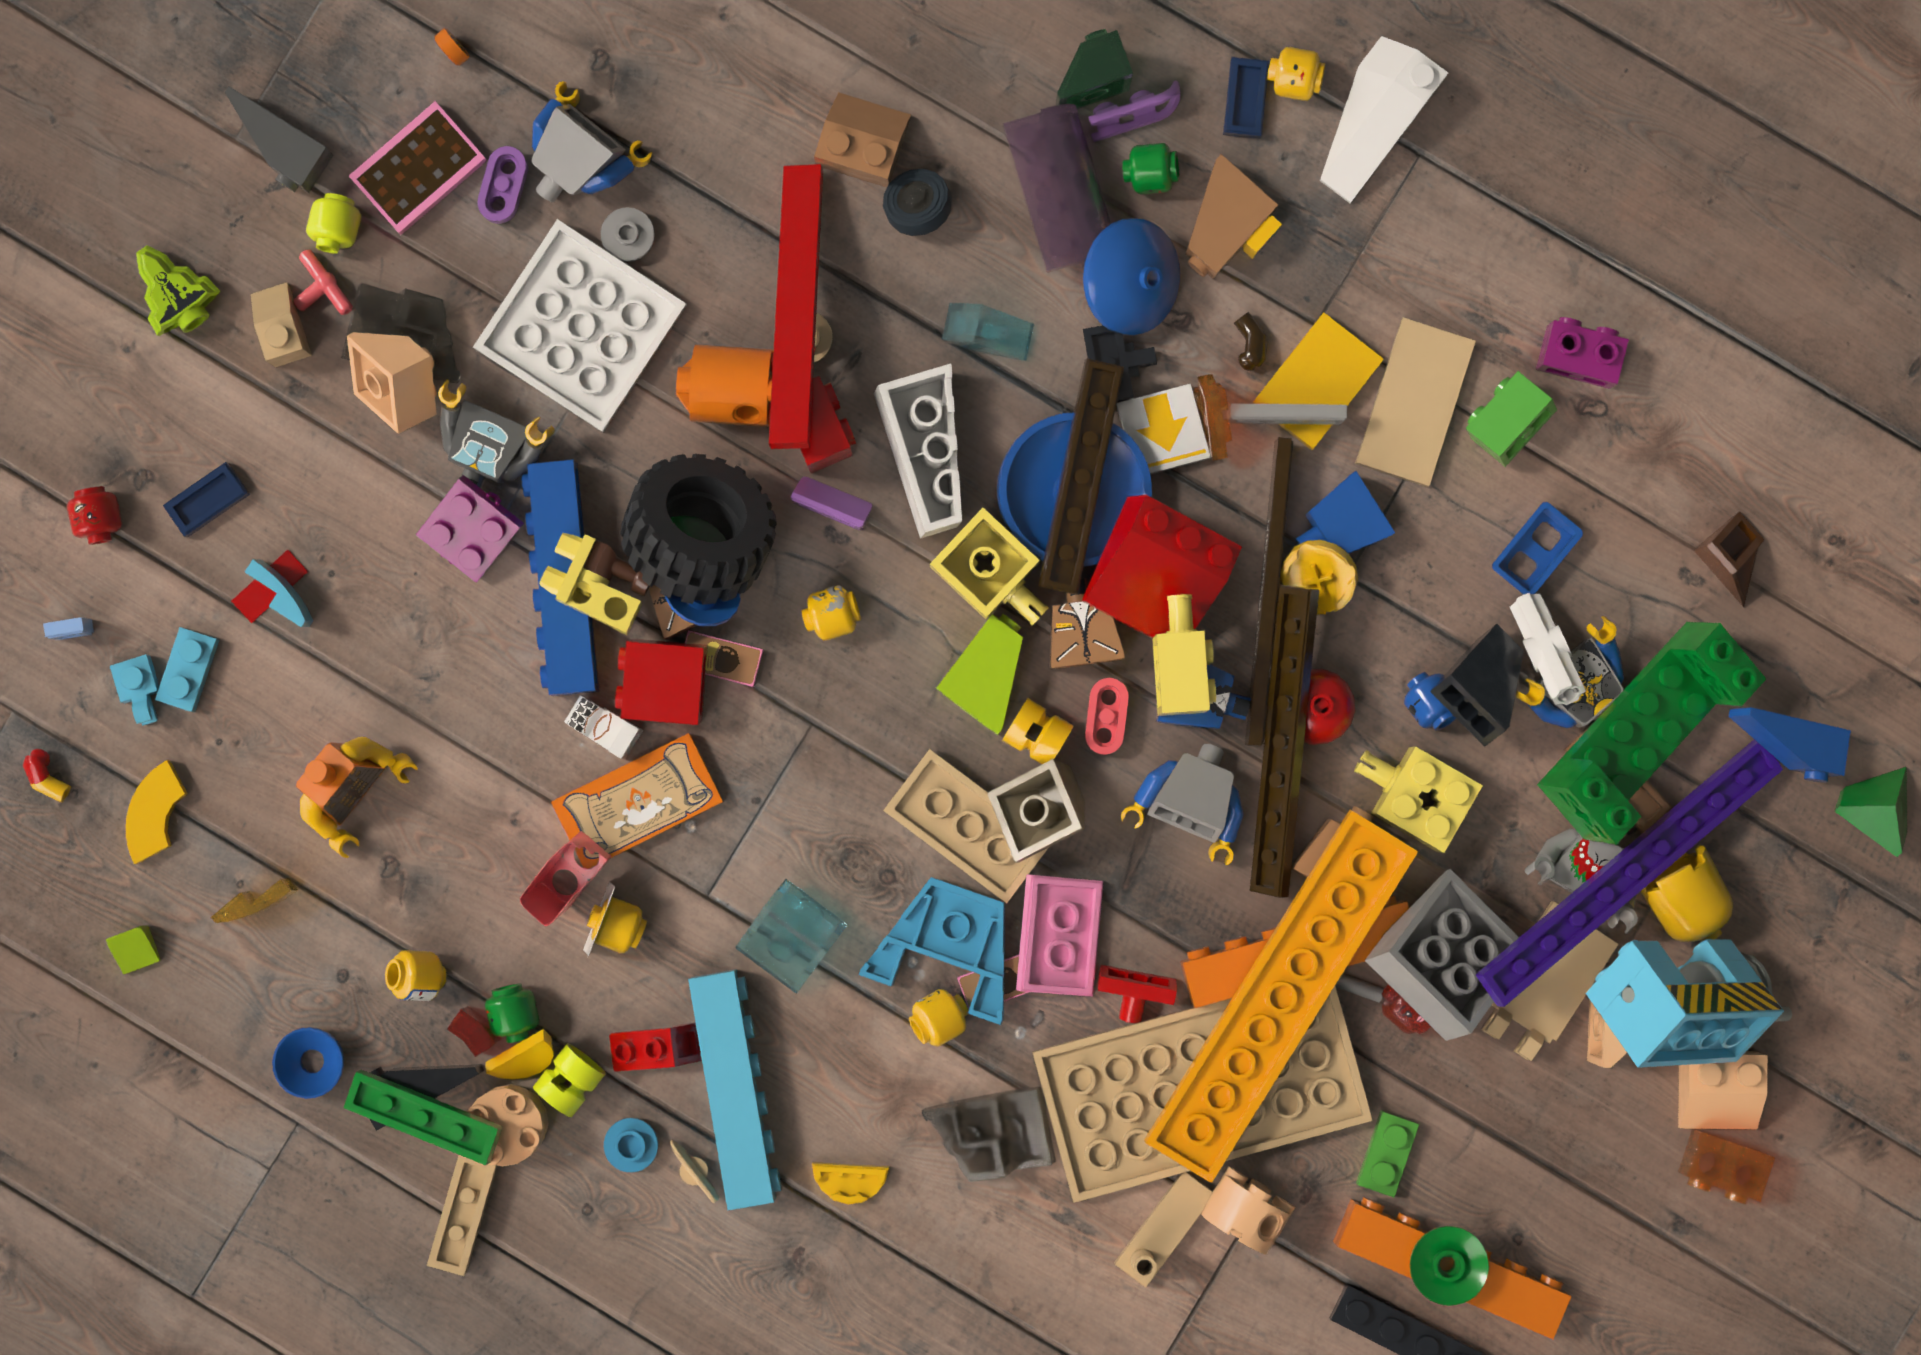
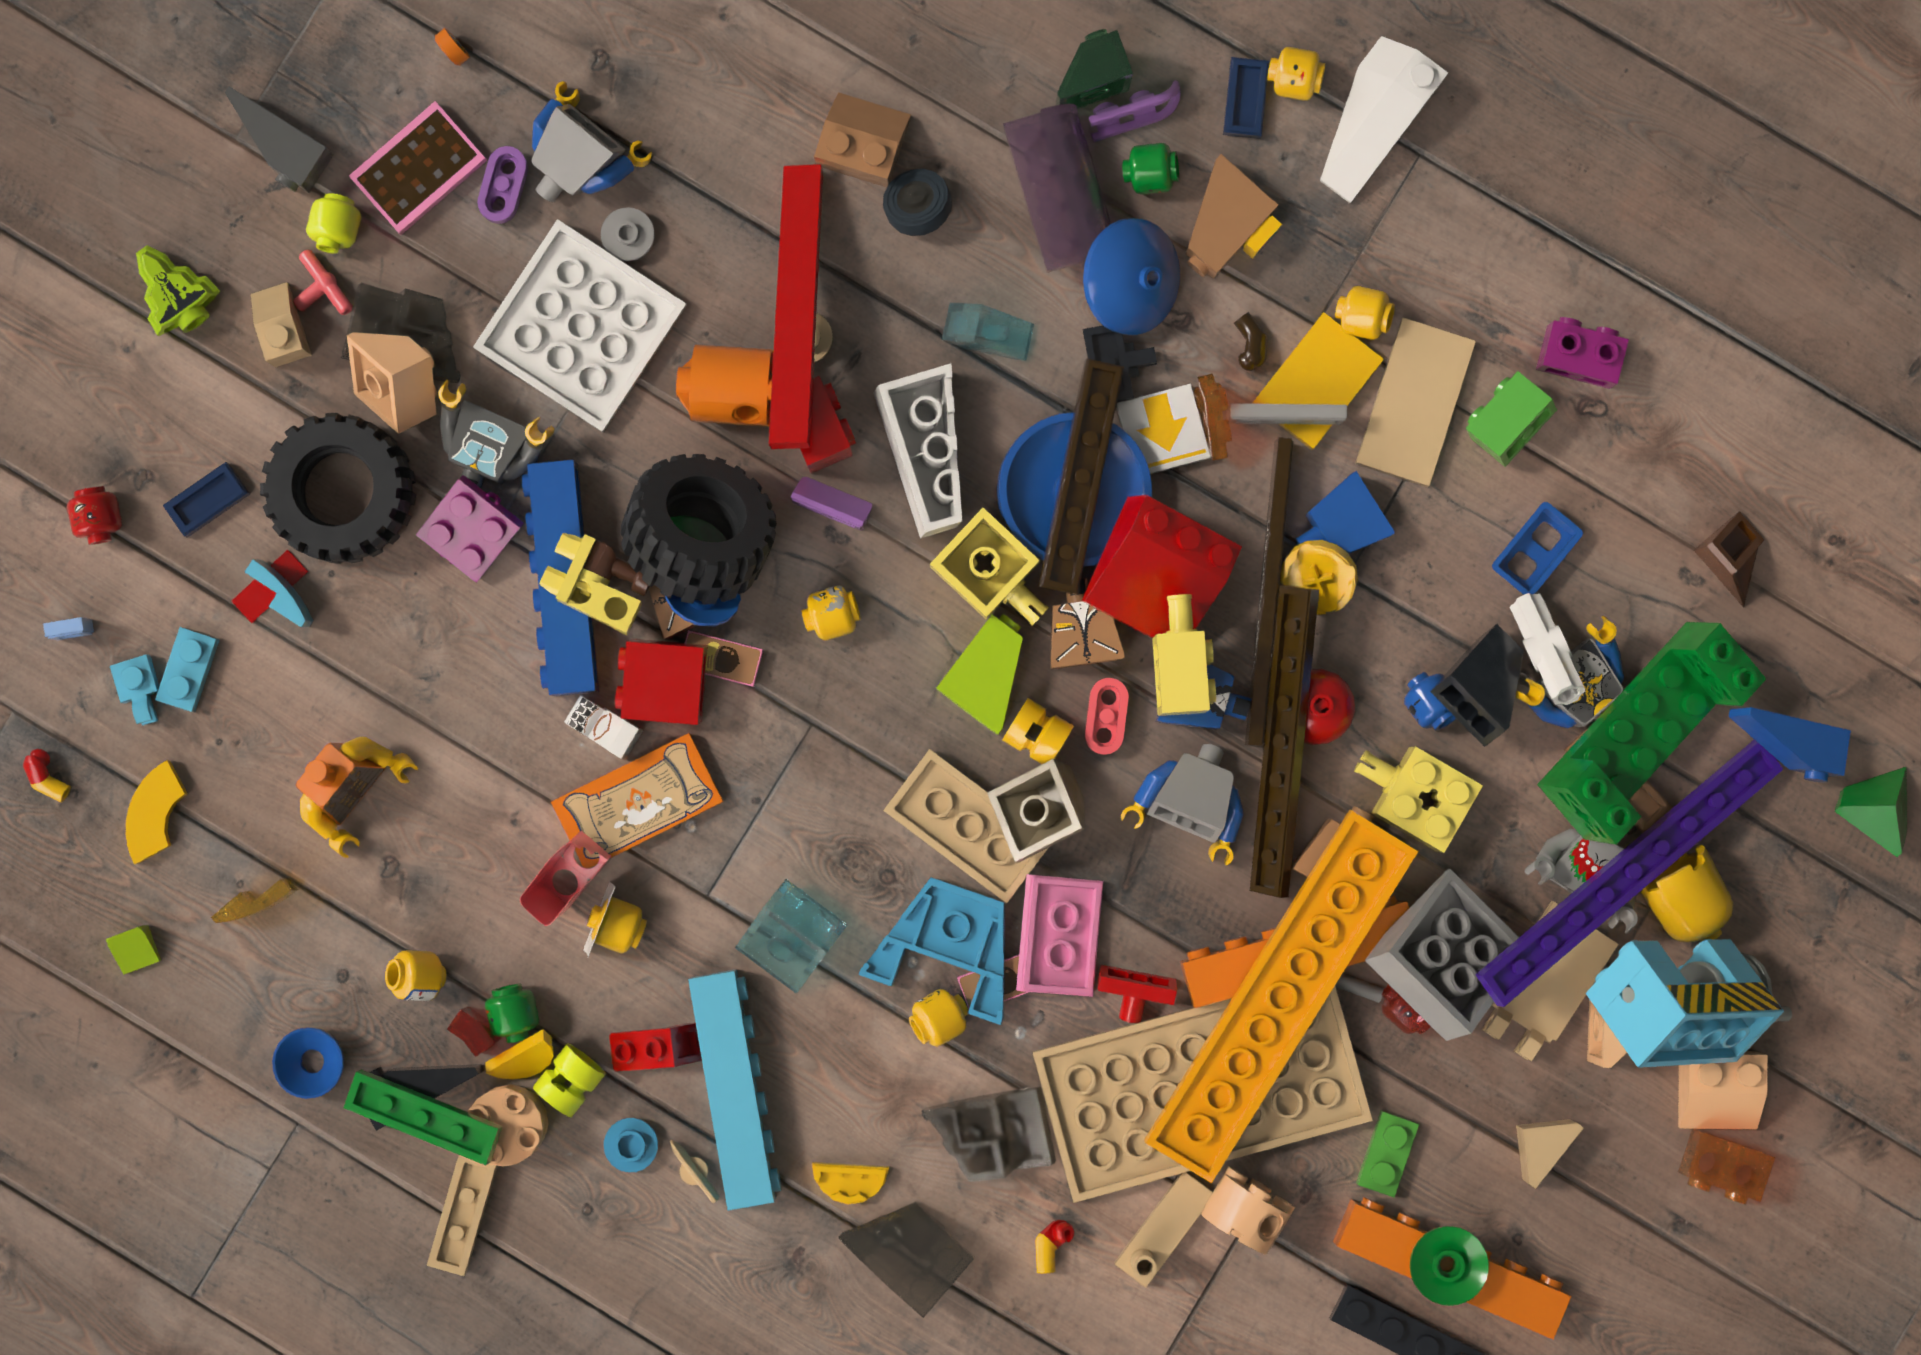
(288, 478): none -> black tyre
(910, 1254): none -> clear smoke slope
(1049, 1241): none -> arm
(1365, 312): none -> yellow head
(1543, 1146): none -> tan slope

